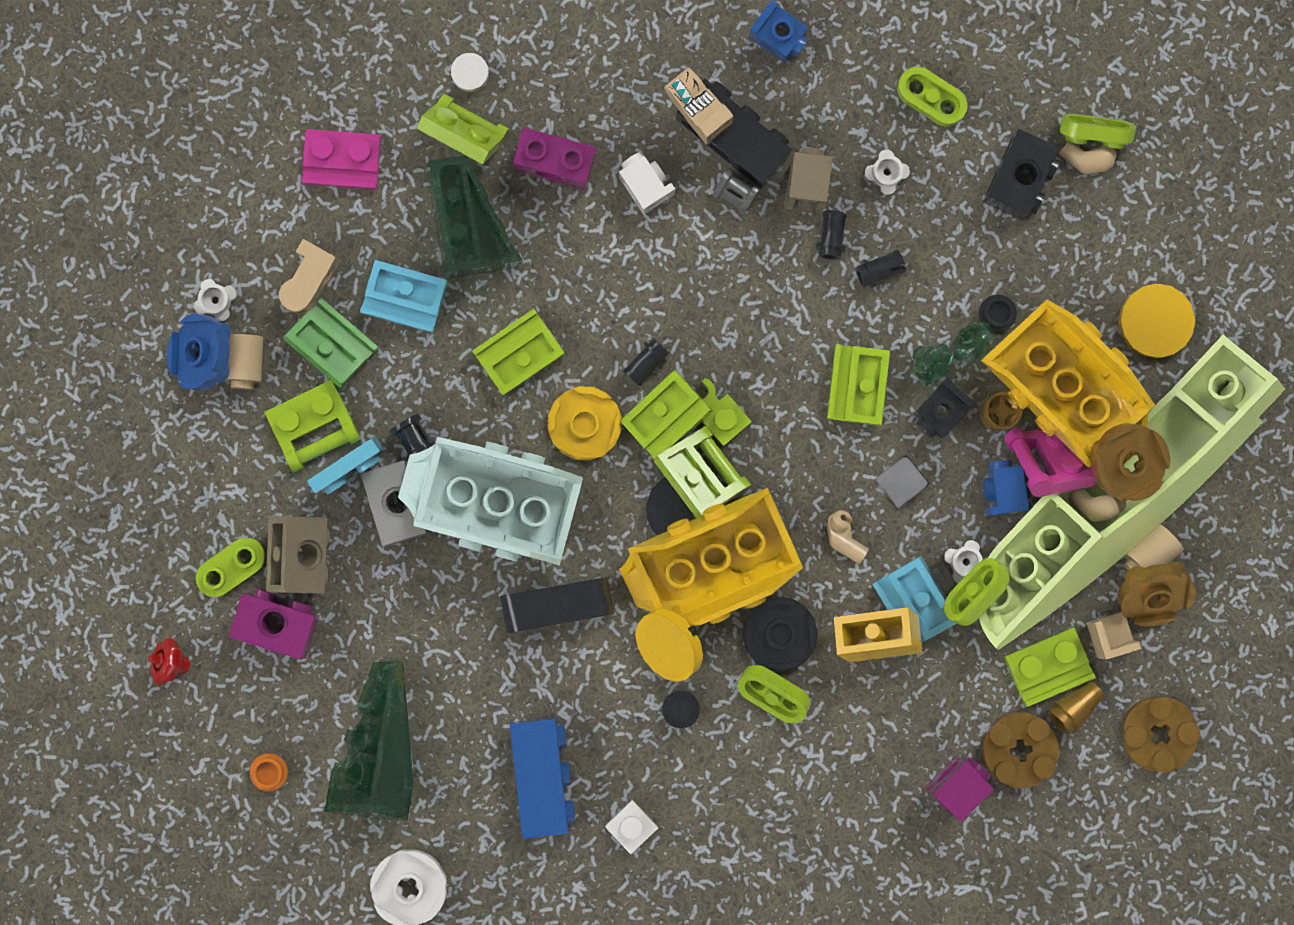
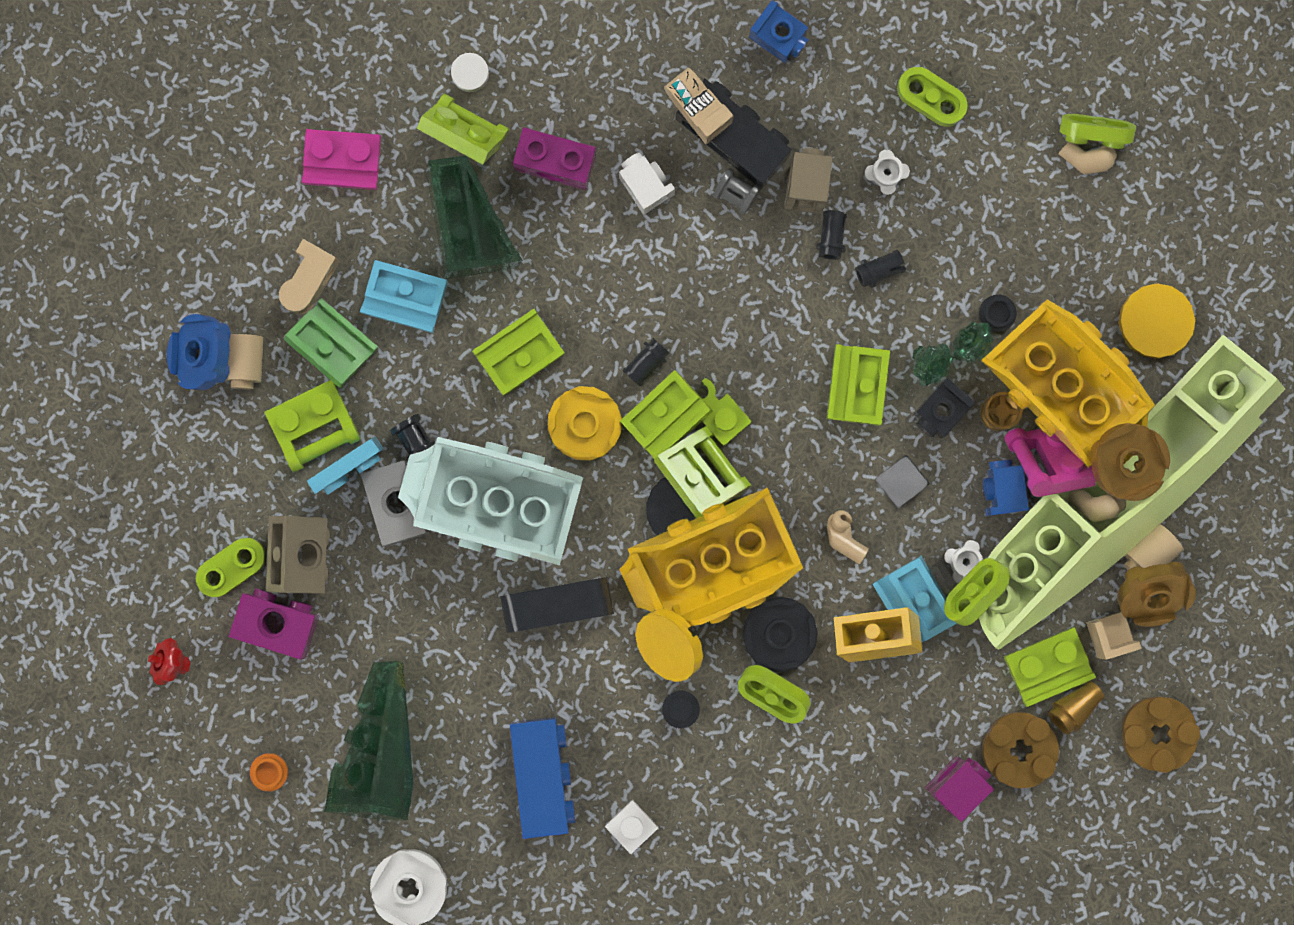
(208, 291): white plate -> none
(1027, 153): black brick -> none

